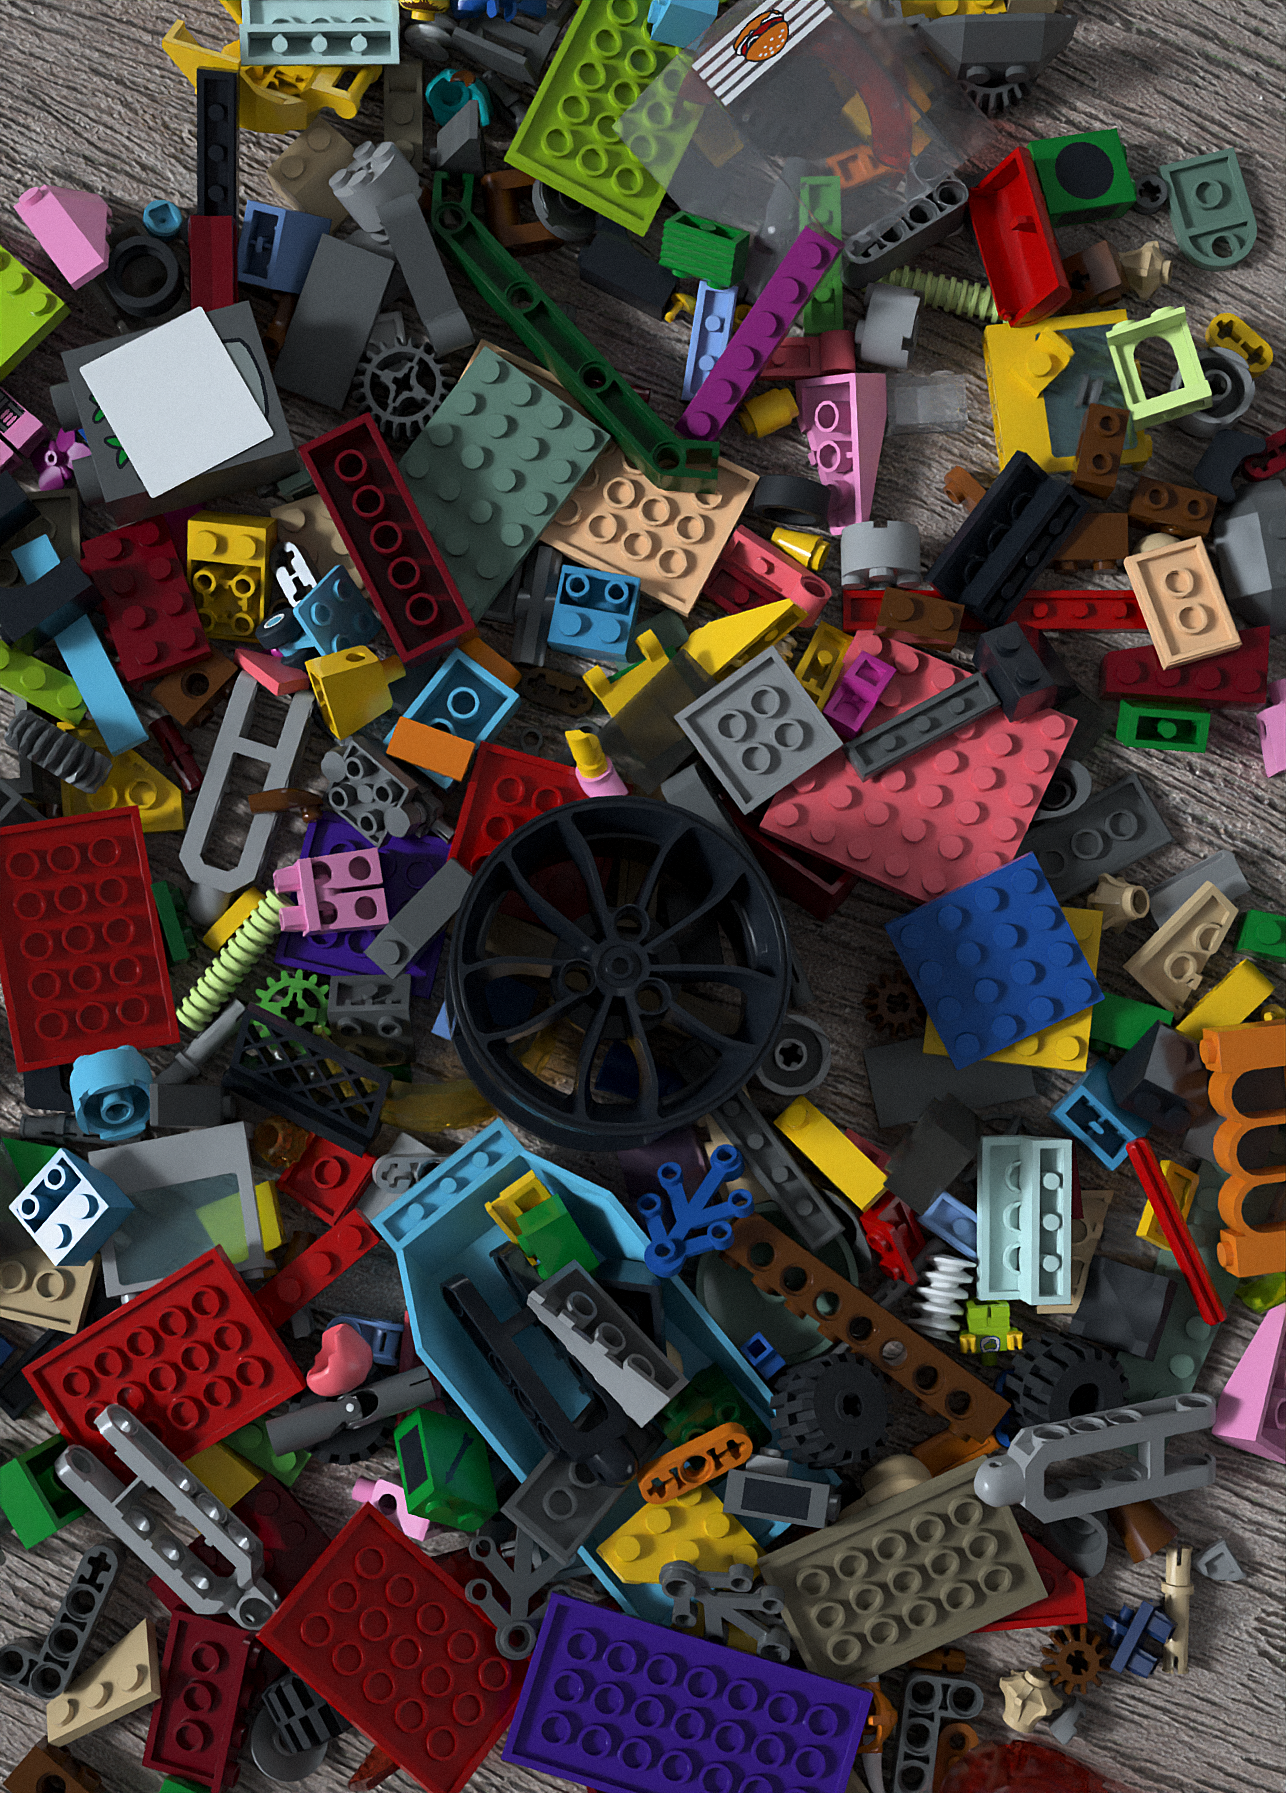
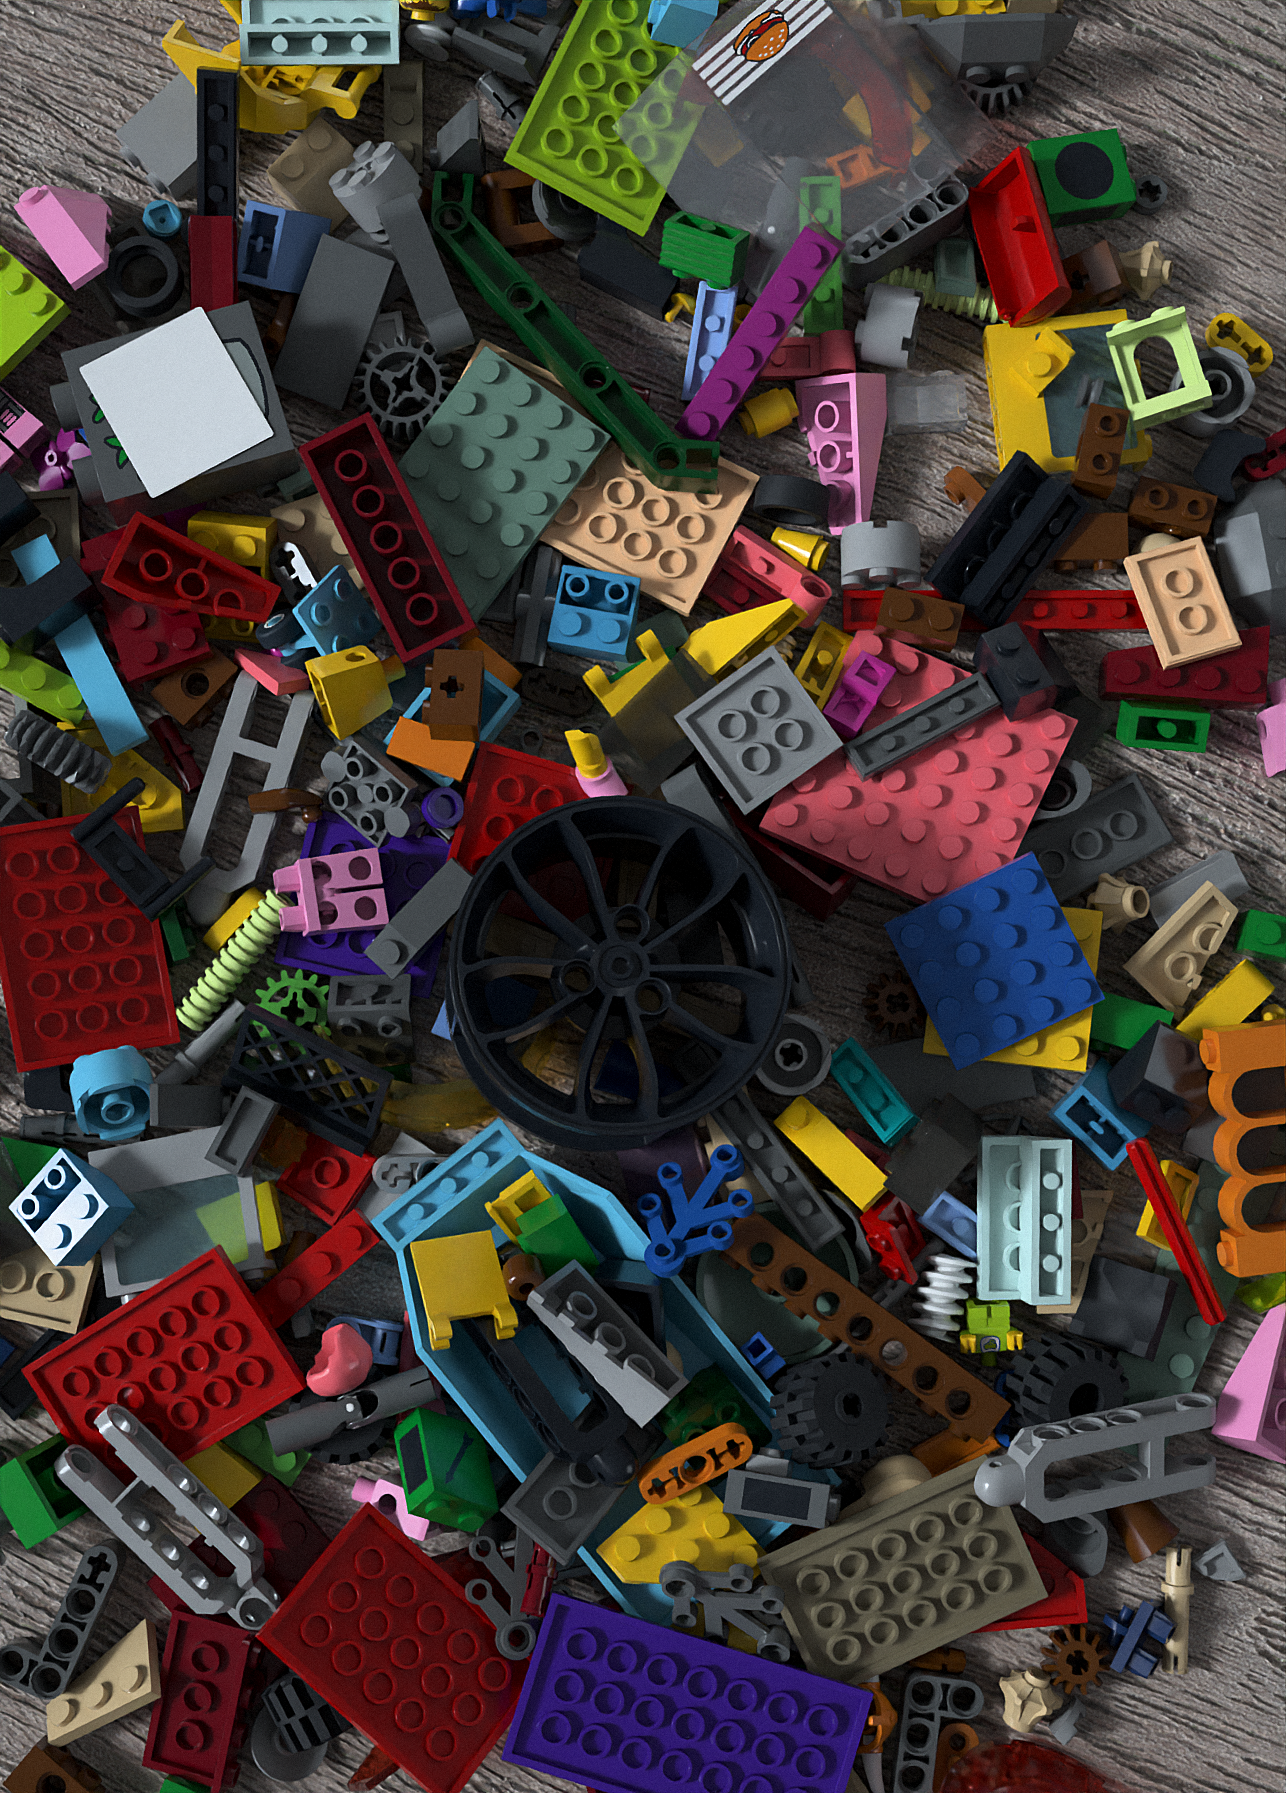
(127, 863): none -> black plate
(165, 138): none -> light grey brick
(175, 572): none -> red wedge
(242, 1131): none -> dark grey tile
(442, 807): none -> dark purple tile
(452, 91): teal hair -> none
(459, 716): none -> reddish brown brick
(461, 1281): none -> yellow flag
(522, 1275): none -> reddish brown piece
(539, 1582): none -> dark red pin
(872, 1092): none -> teal tile
(955, 267): none -> sand green tile
(1208, 206): sand green tile -> none

